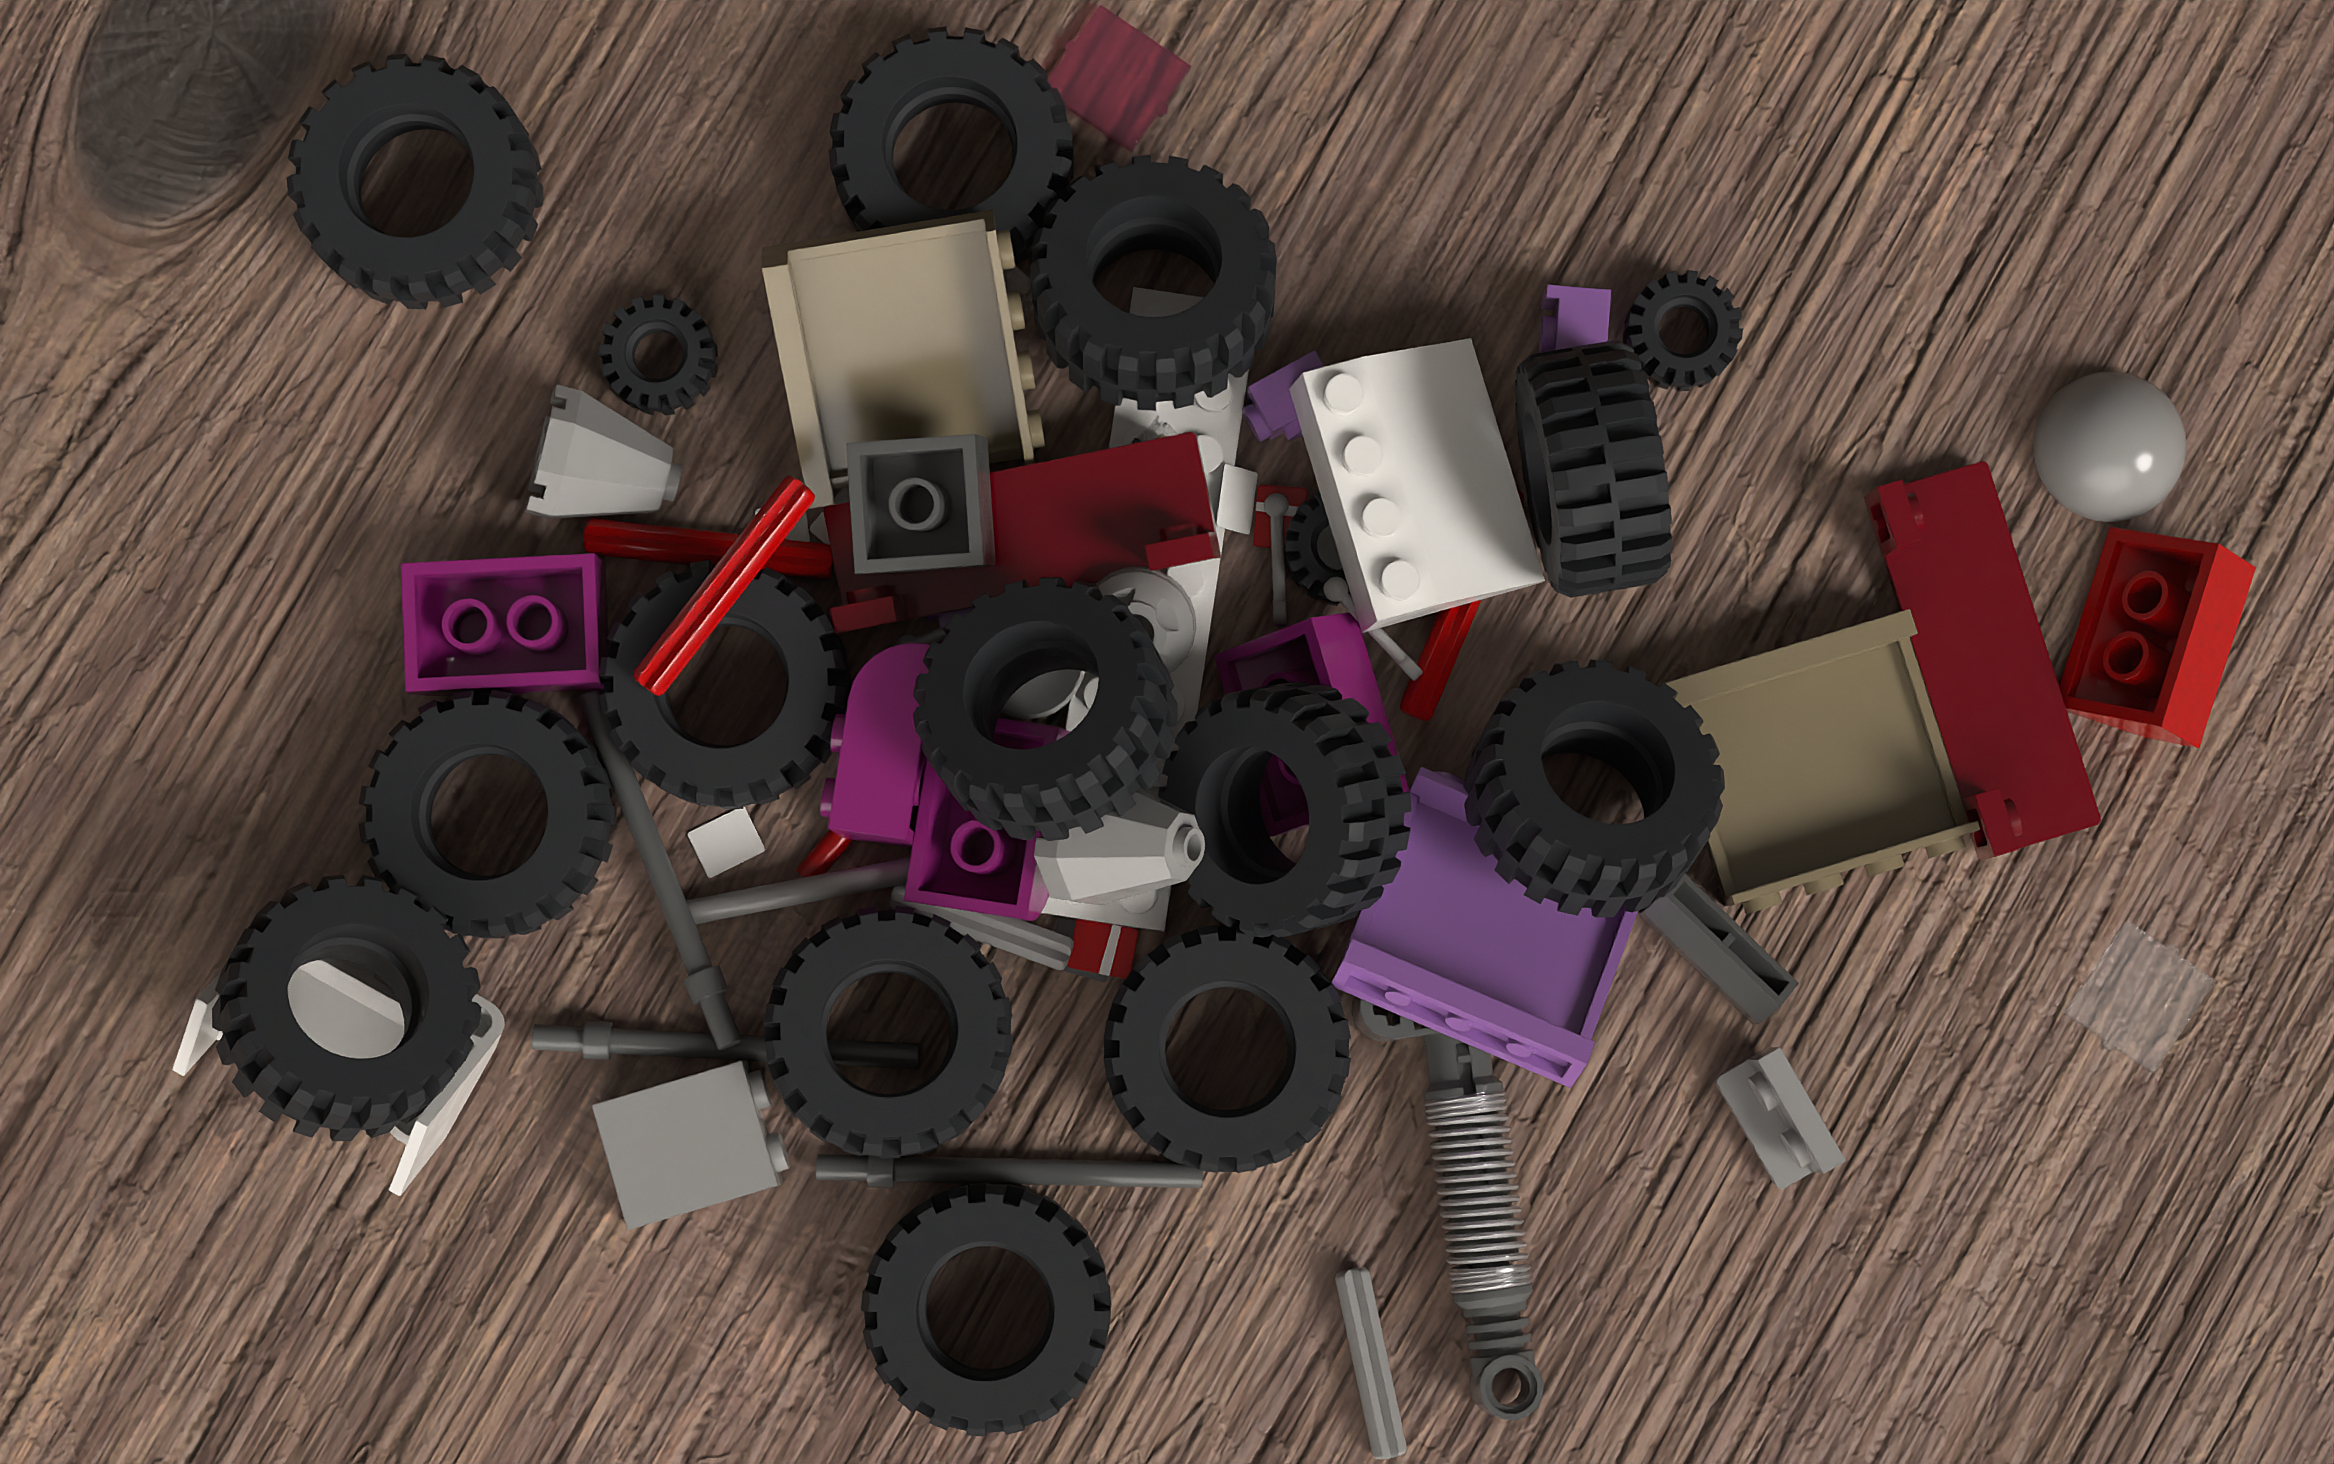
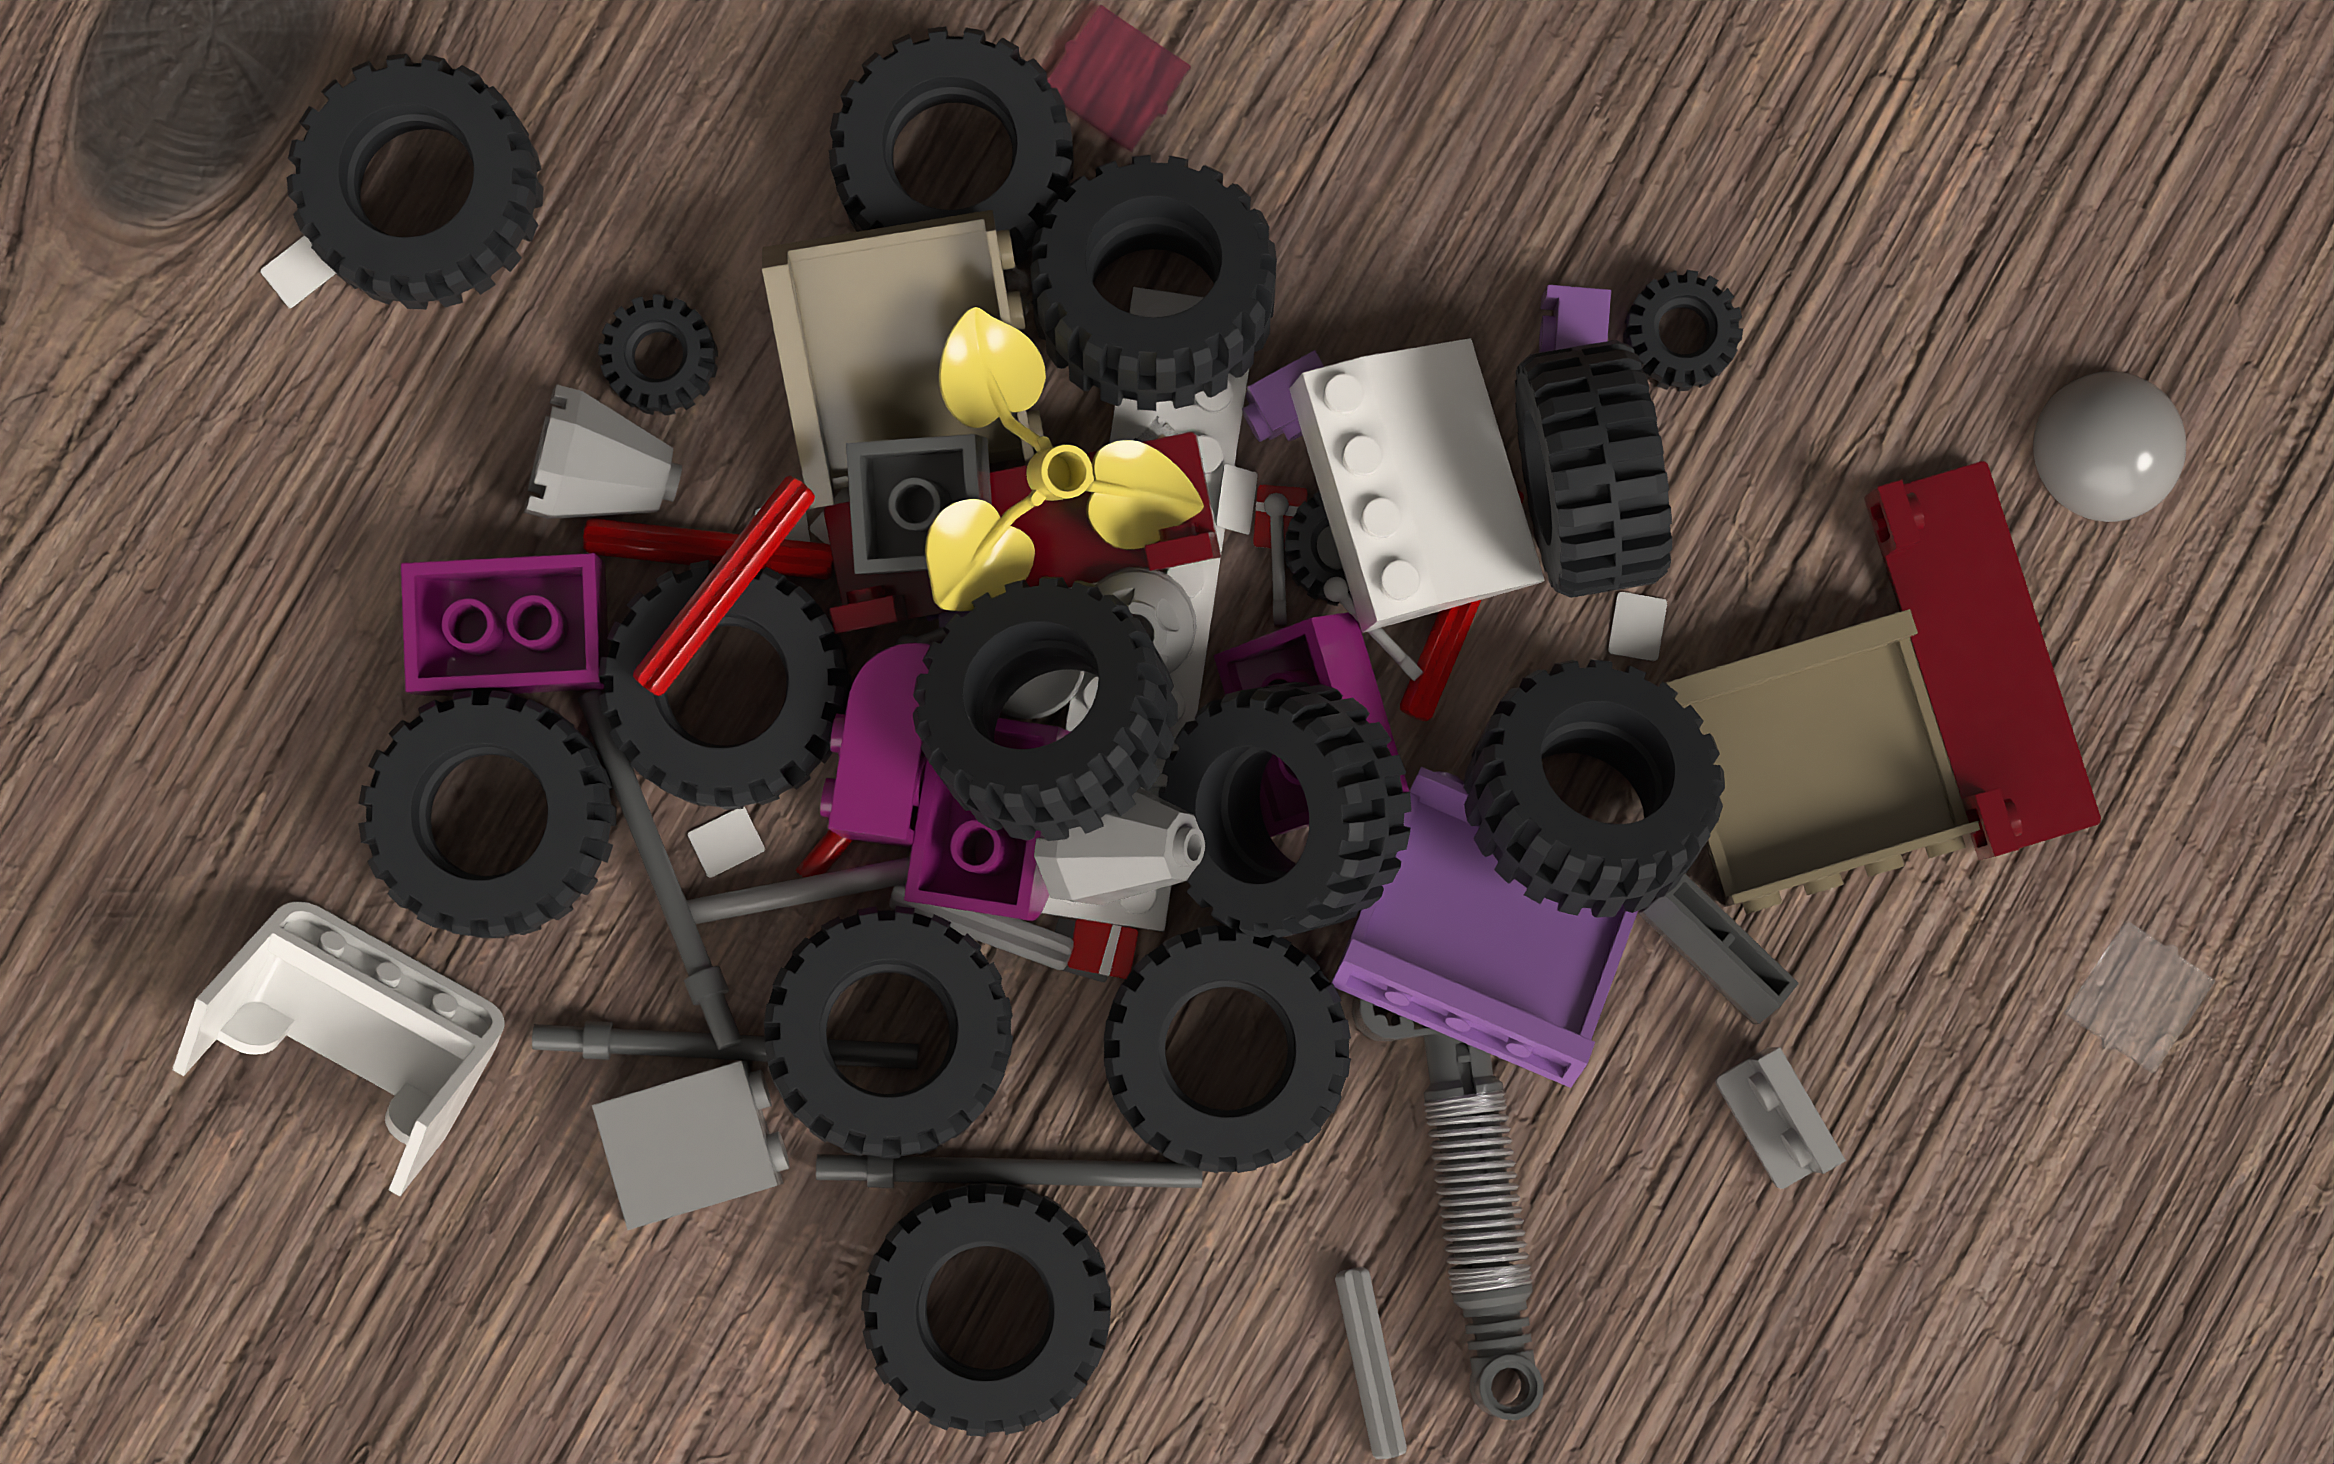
(297, 272): none -> white sticker
(383, 935): black tyre -> none
(972, 550): none -> light yellow plant
(1637, 626): none -> white sticker
(2156, 635): red slope -> none

